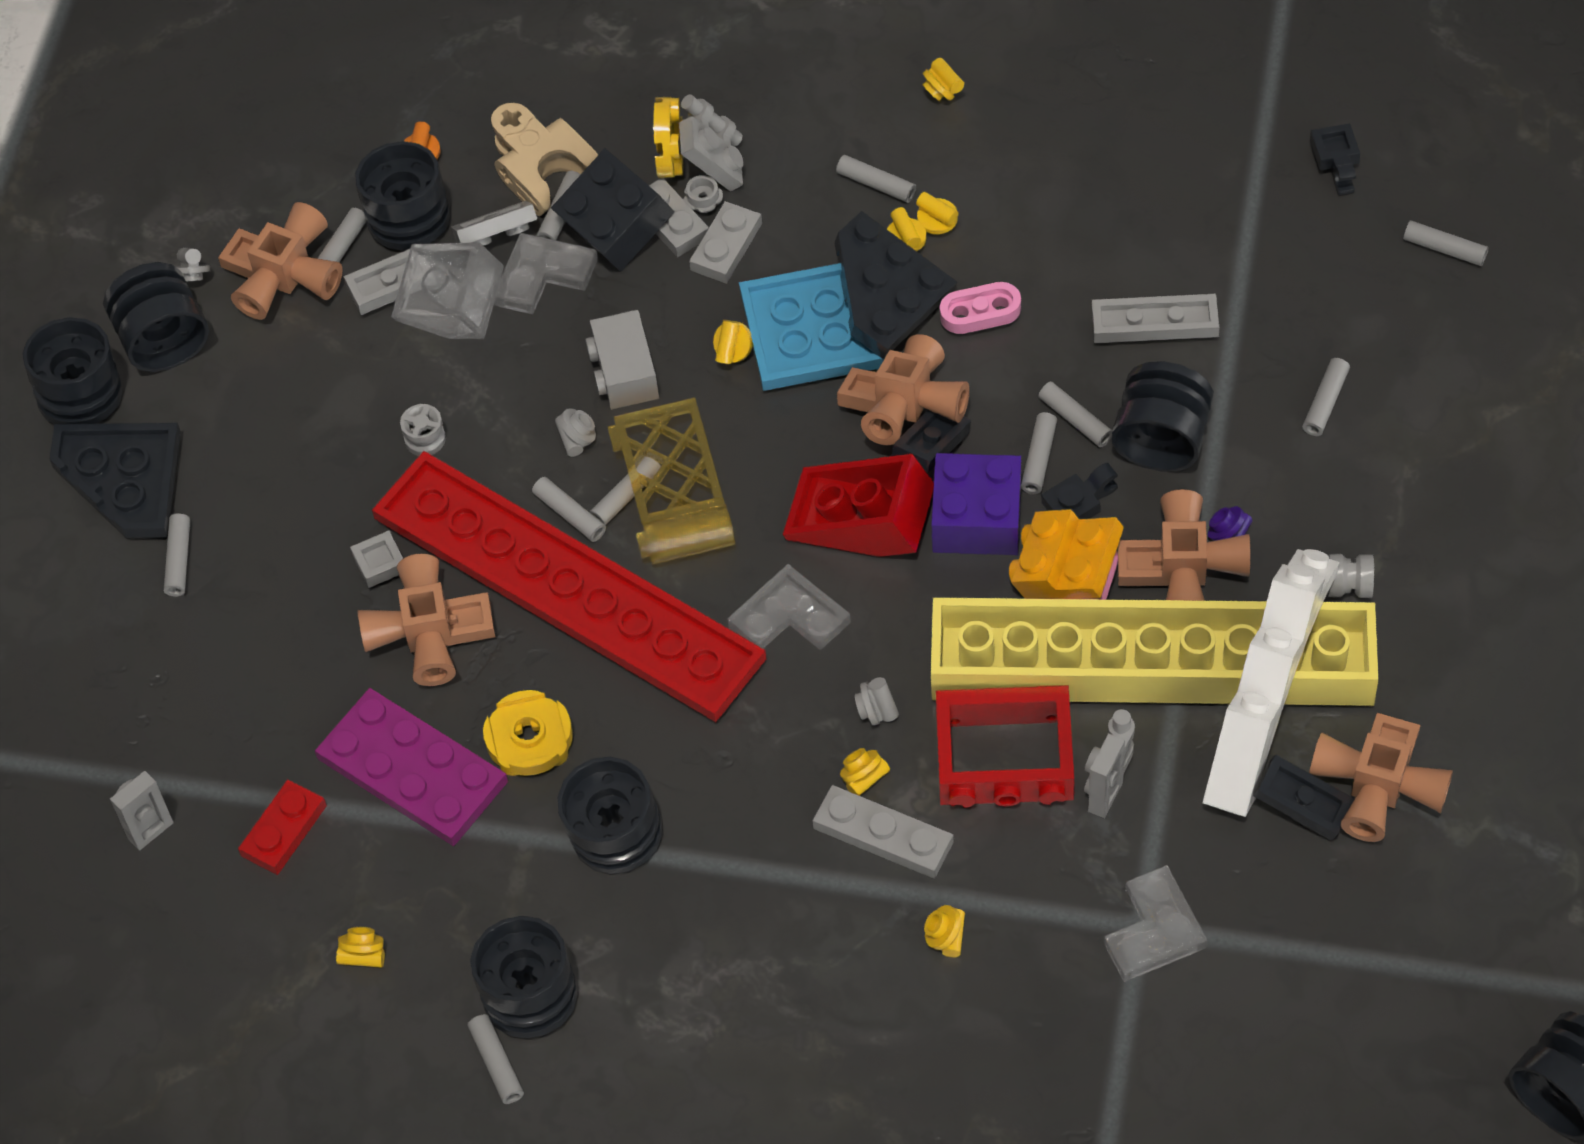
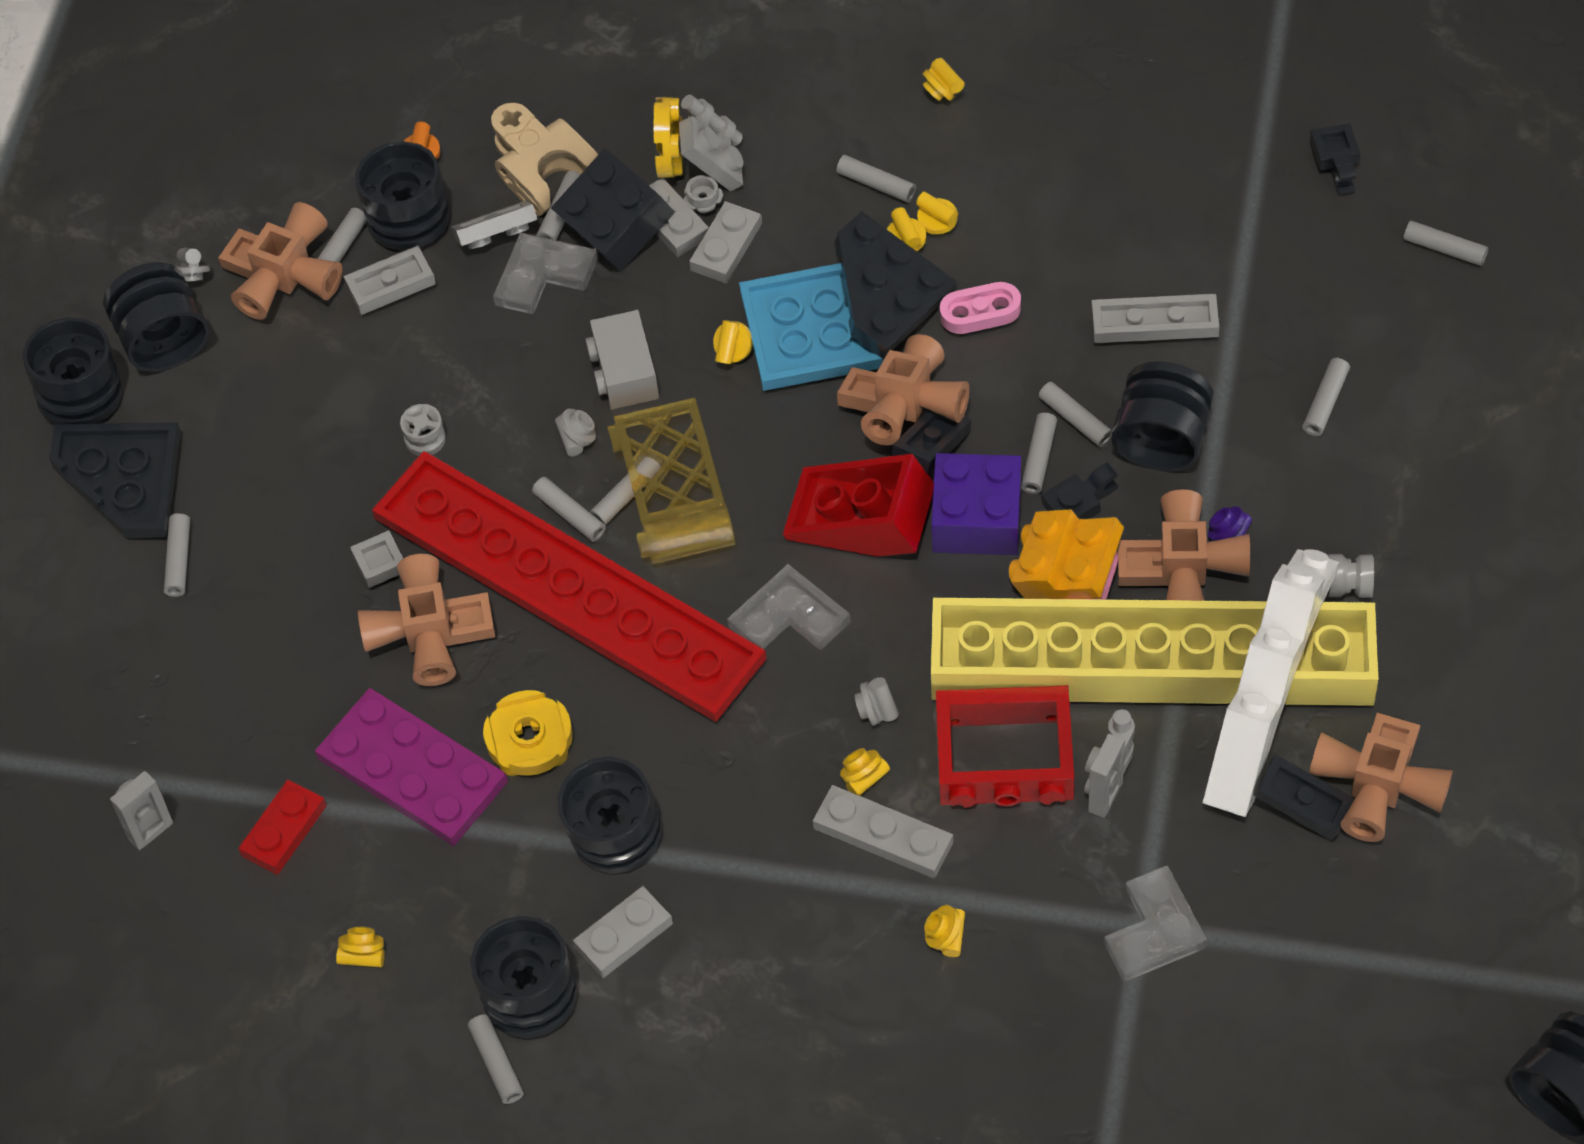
(448, 289): clear slope -> none
(622, 932): none -> light grey plate

